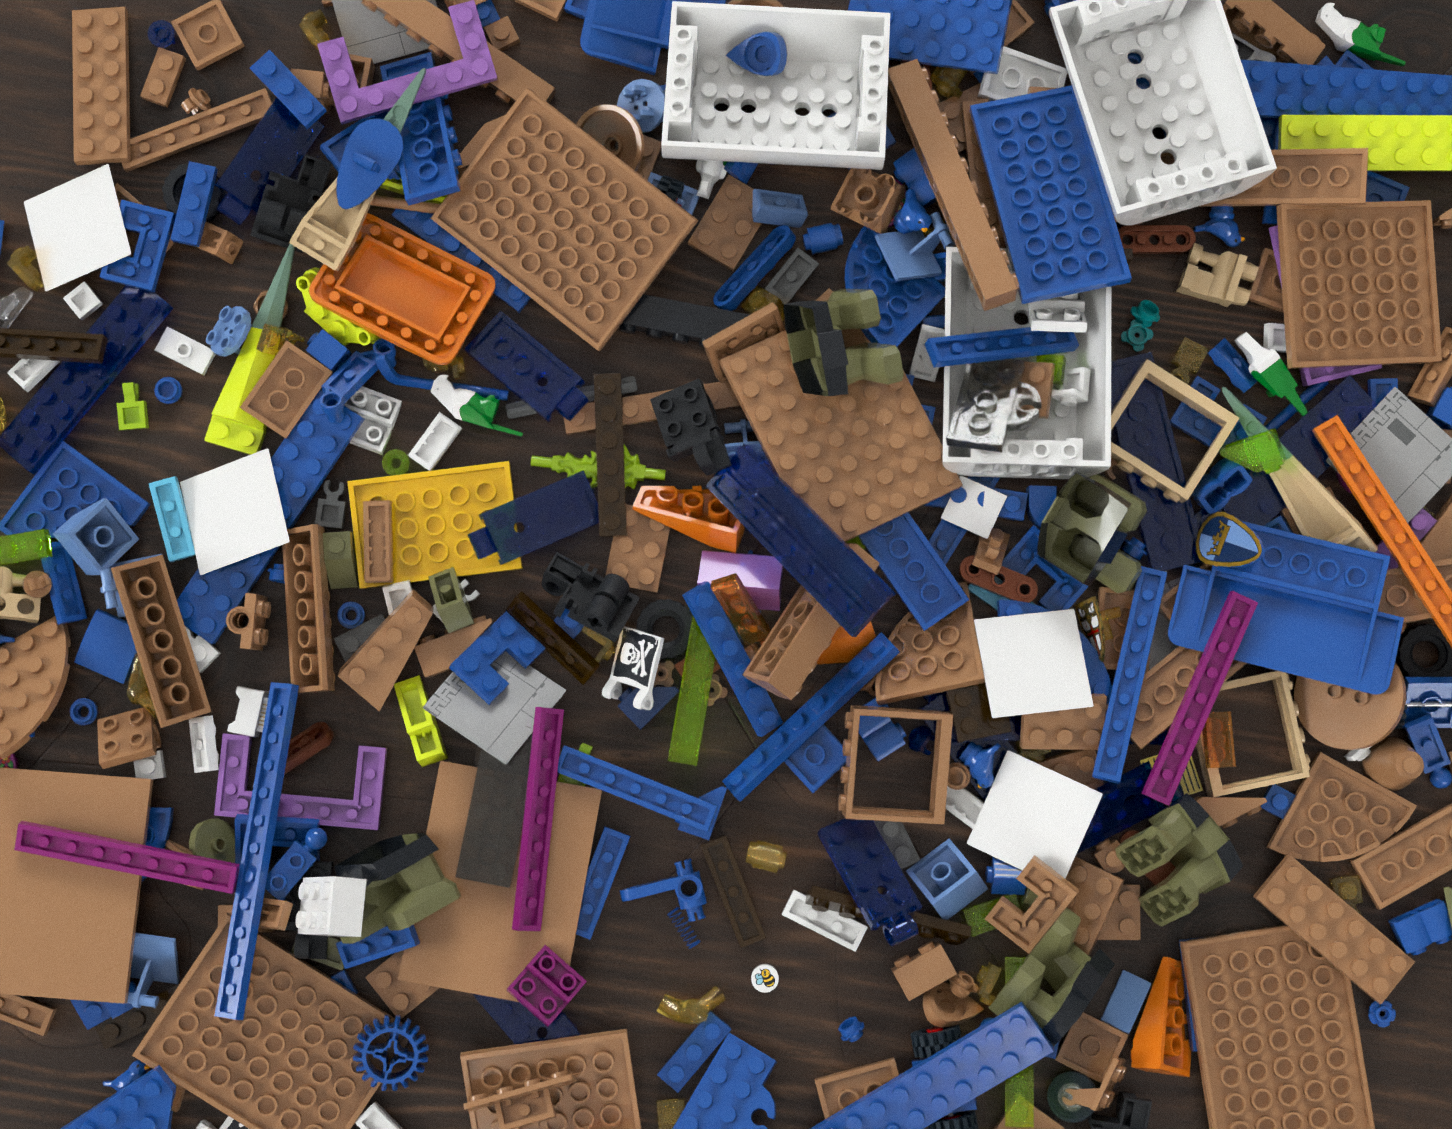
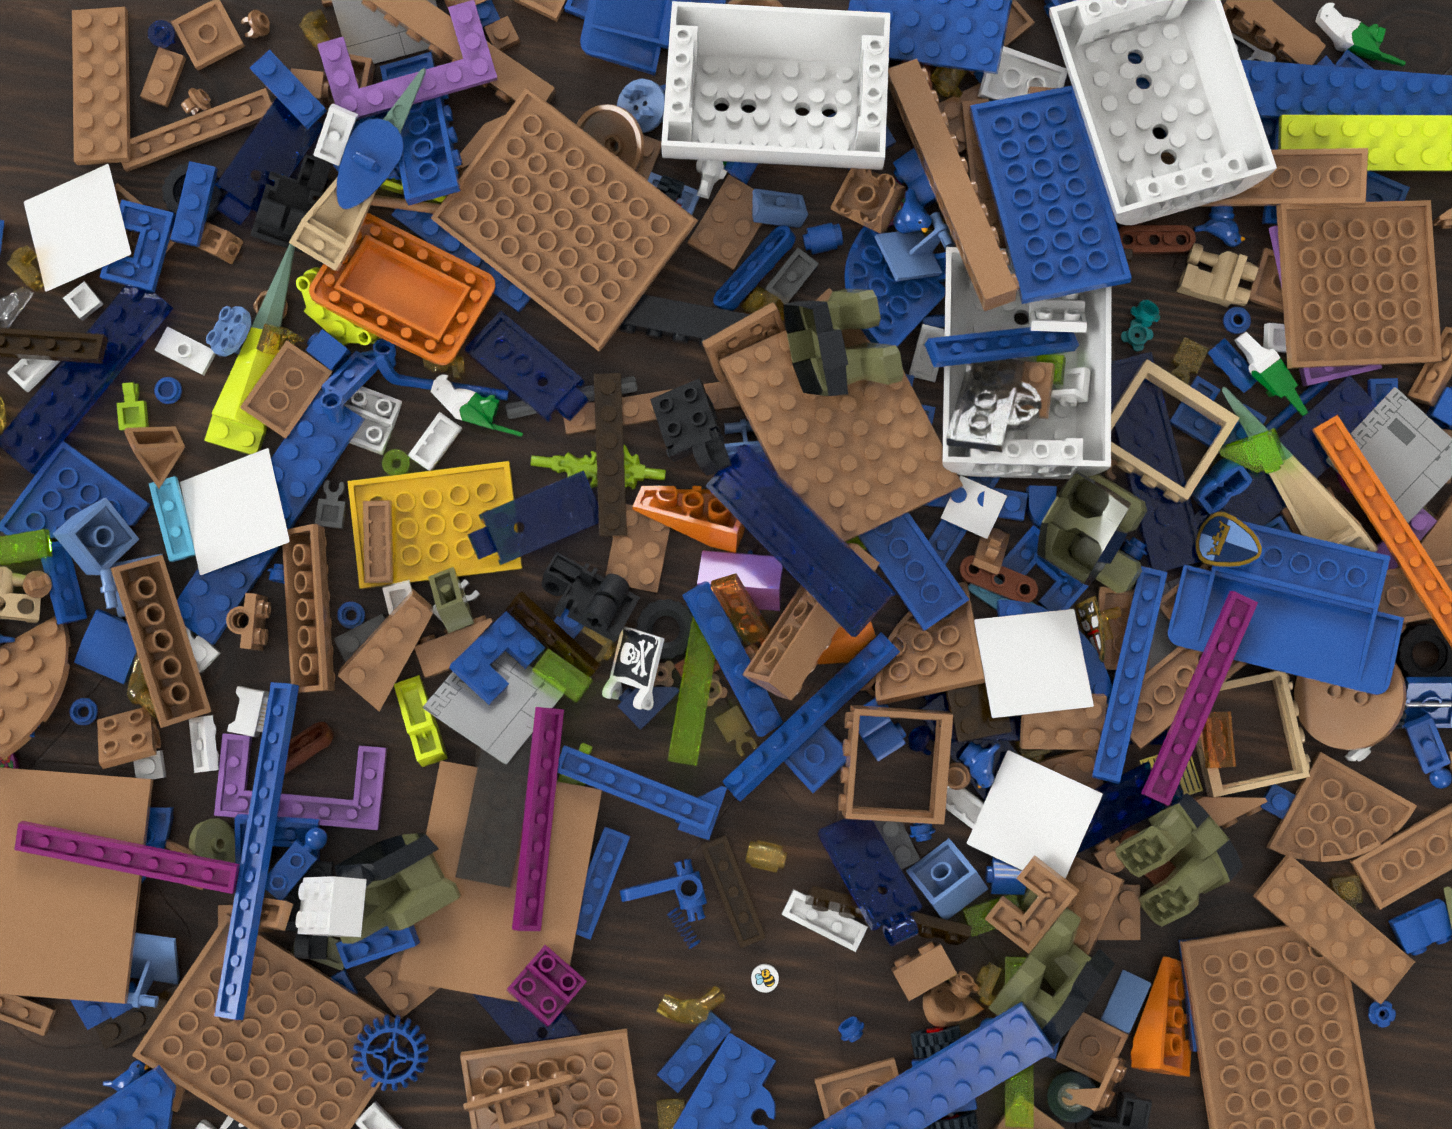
(156, 449): none -> medium nougat slope
(259, 24): none -> medium nougat plate
(335, 134): none -> white plate
(340, 559): olive slope -> none
(562, 675): none -> clear neon green plate
(732, 726): none -> clear yellow plate
(761, 53): blue piece -> none
(921, 831): none -> blue plate
(1229, 323): none -> blue plate
(1392, 764): medium nougat cone -> none

